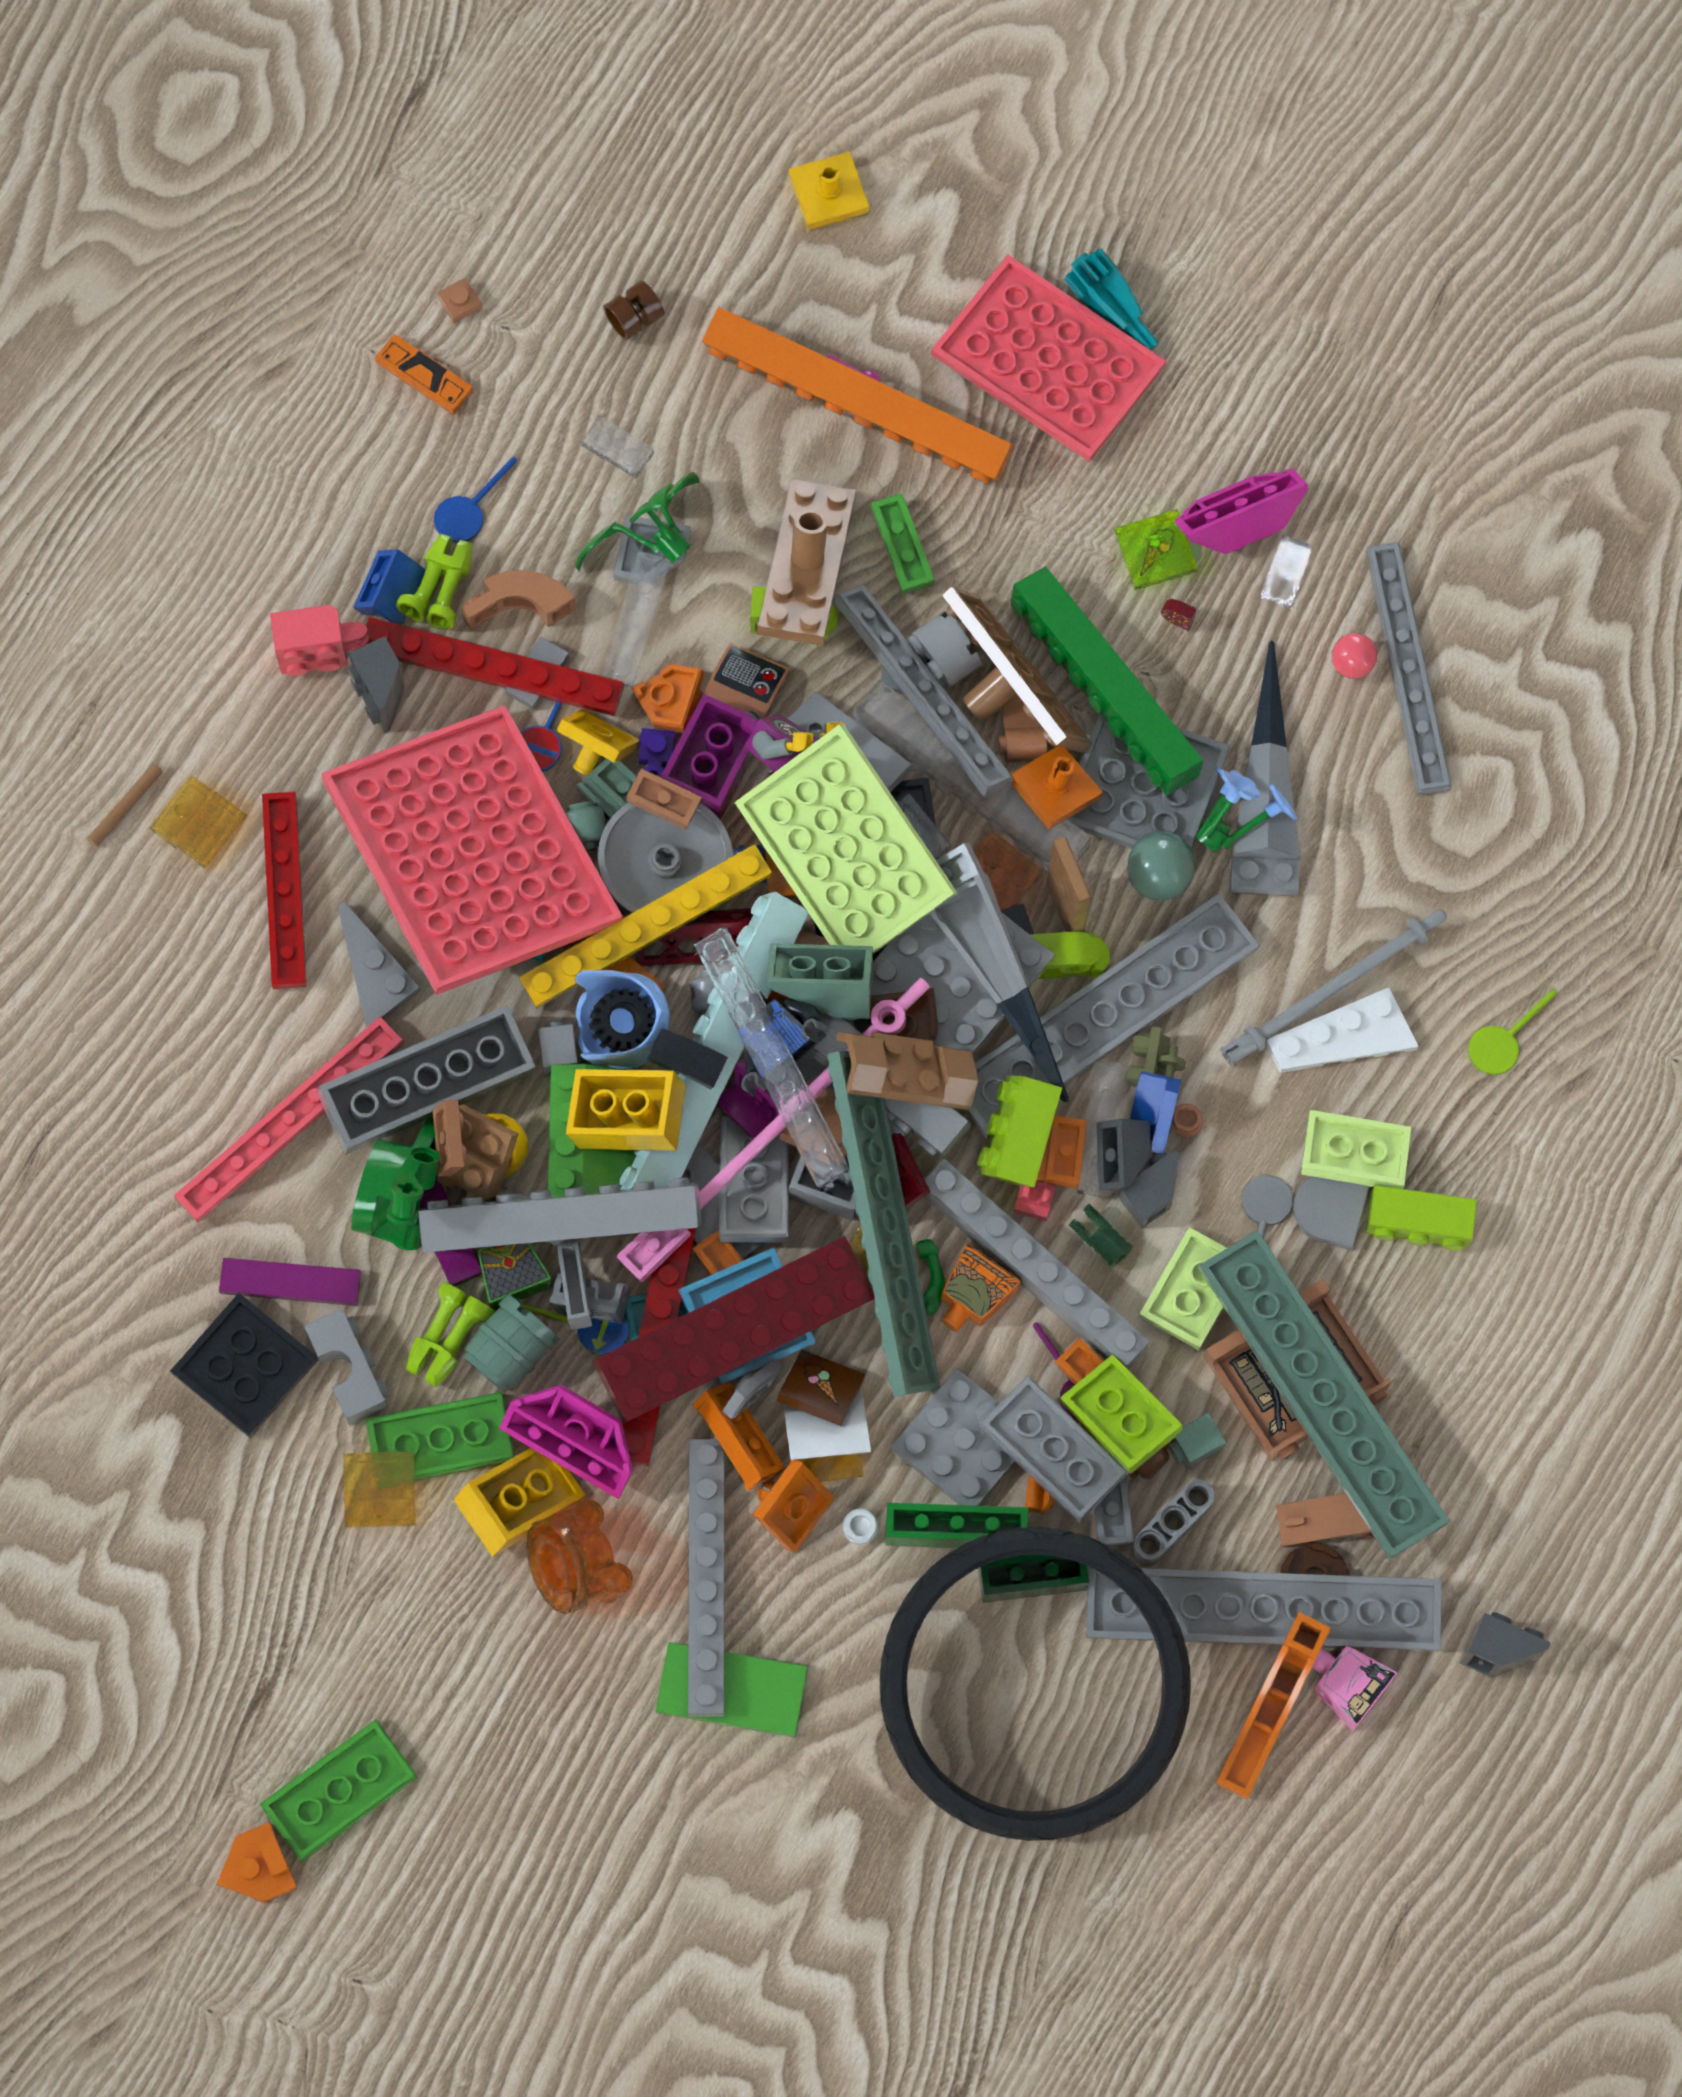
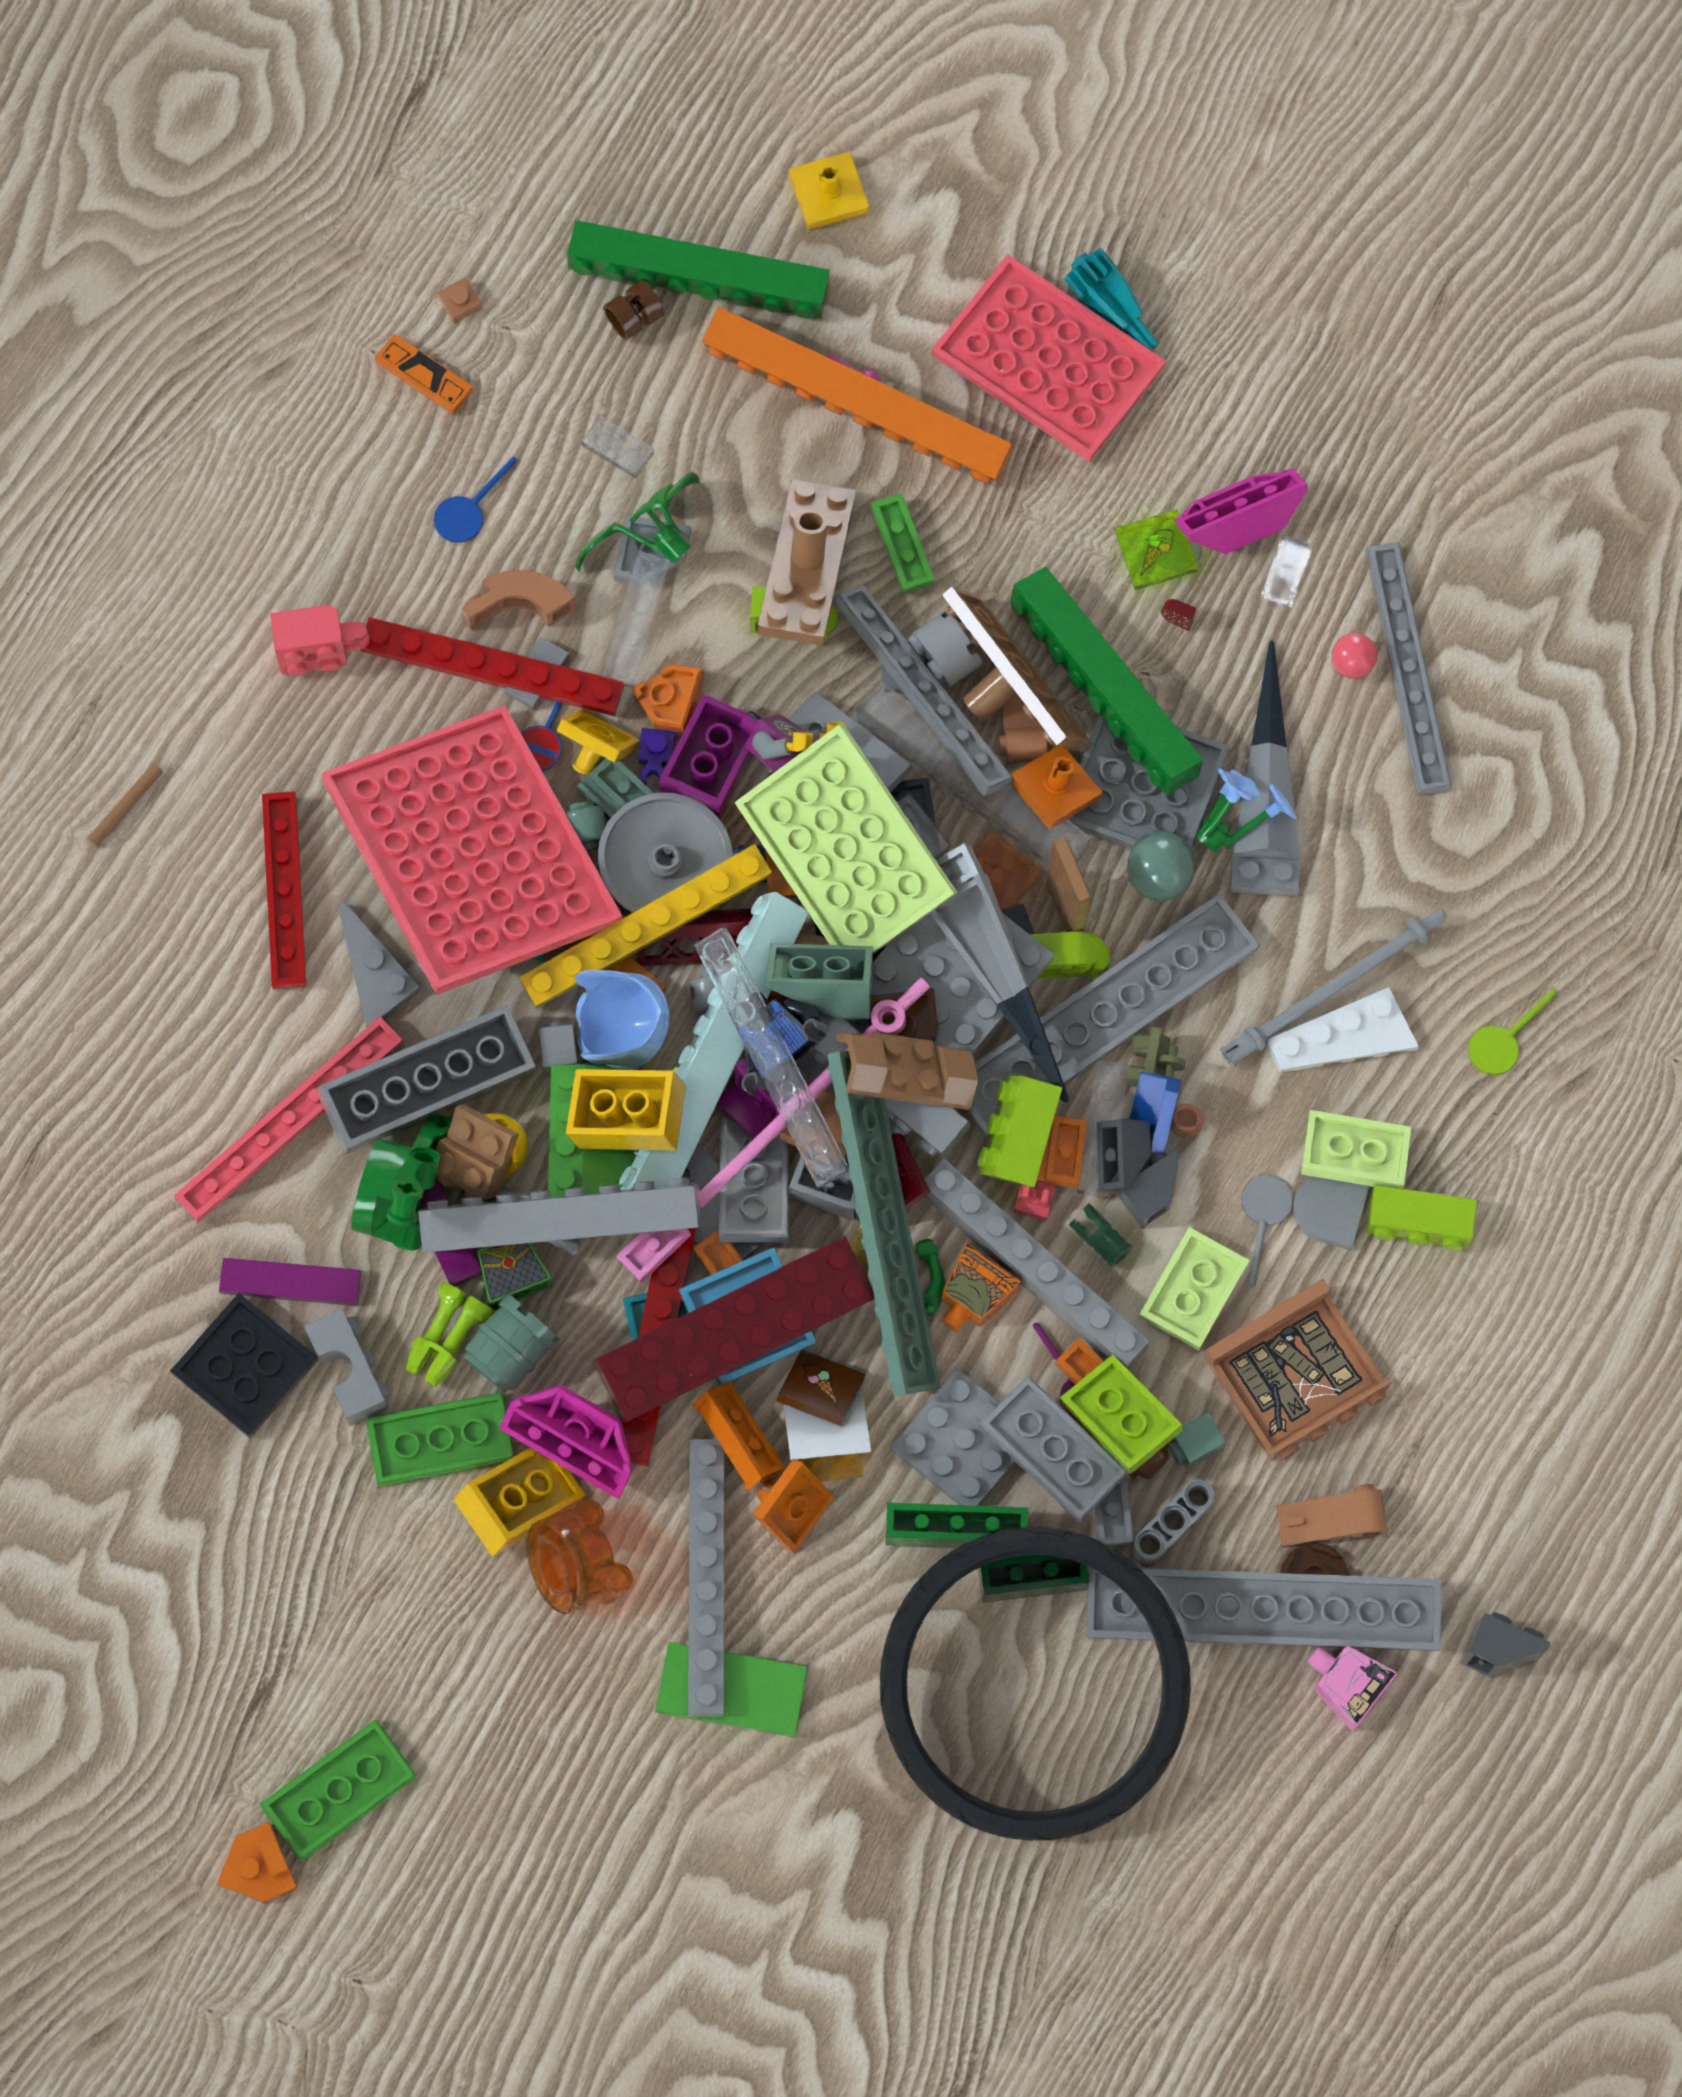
(198, 821): clear yellow slope -> none
(378, 680): dark grey slope -> none
(379, 1489): clear yellow slope -> none
(387, 580): blue panel -> none
(438, 563): lime piece -> none
(447, 1129): nougat plate -> none
(574, 1285): light grey piece -> none
(598, 1338): blue piece -> none
(605, 1299): light grey hinge -> none
(621, 1000): black tyre -> none
(663, 799): nougat plate -> none
(687, 1058): black slope -> none
(698, 269): none -> green brick
(746, 680): slope -> none
(752, 1387): light grey plate -> none
(860, 1526): white tile -> none
(1037, 1498): orange plate -> none
(1273, 1705): orange arch -> none
(1324, 1395): sand green plate -> none

